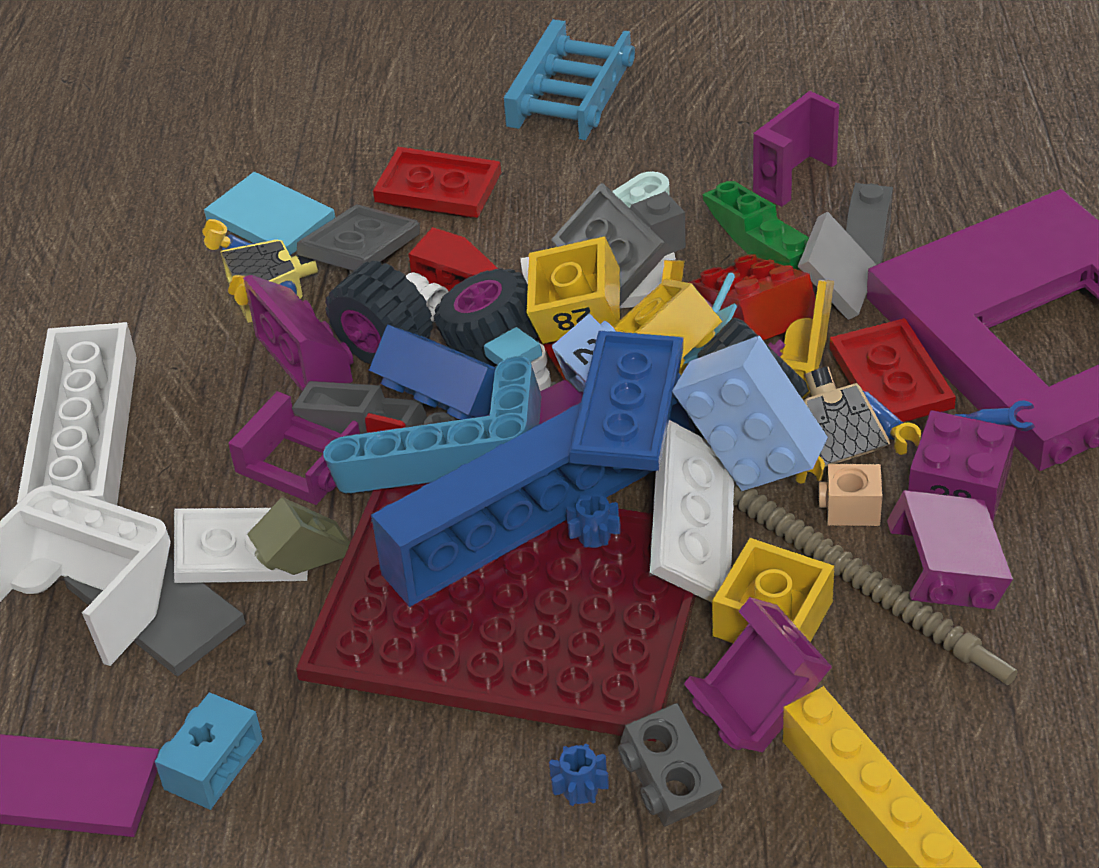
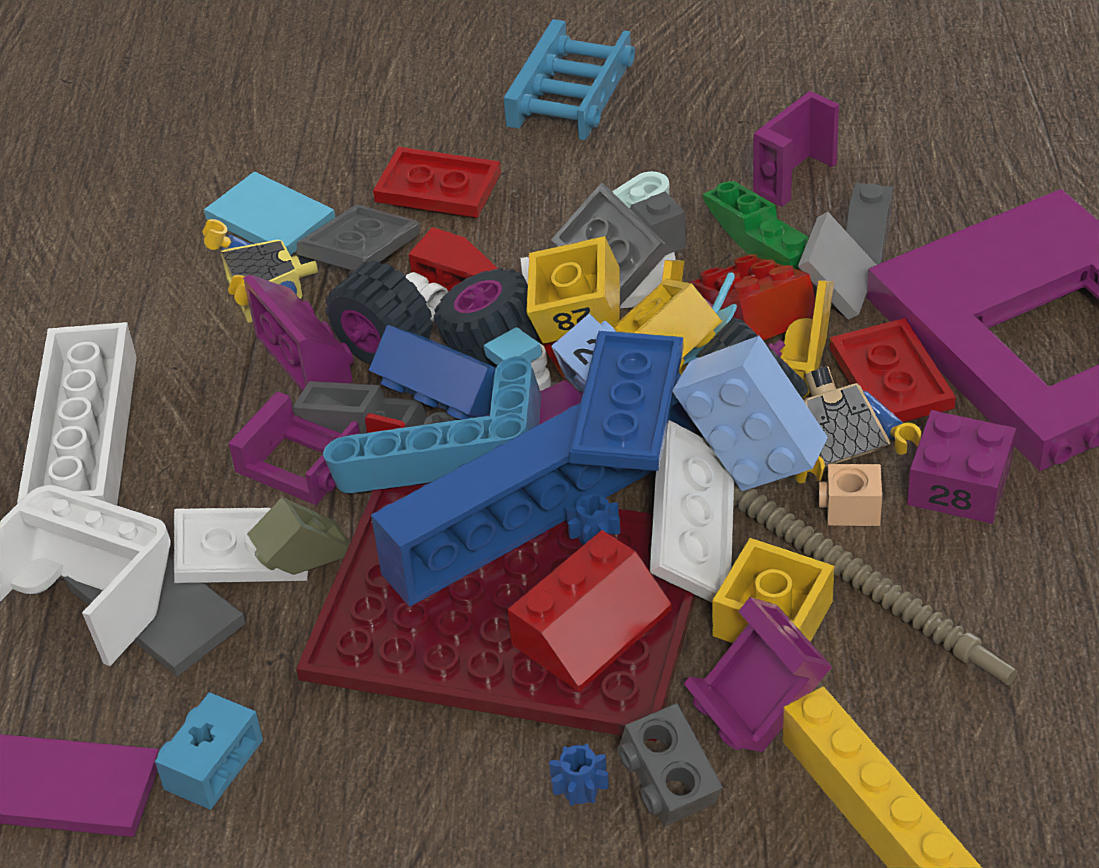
(588, 611): none -> red slope
(955, 547): panel -> none
(1003, 416): blue arm -> none

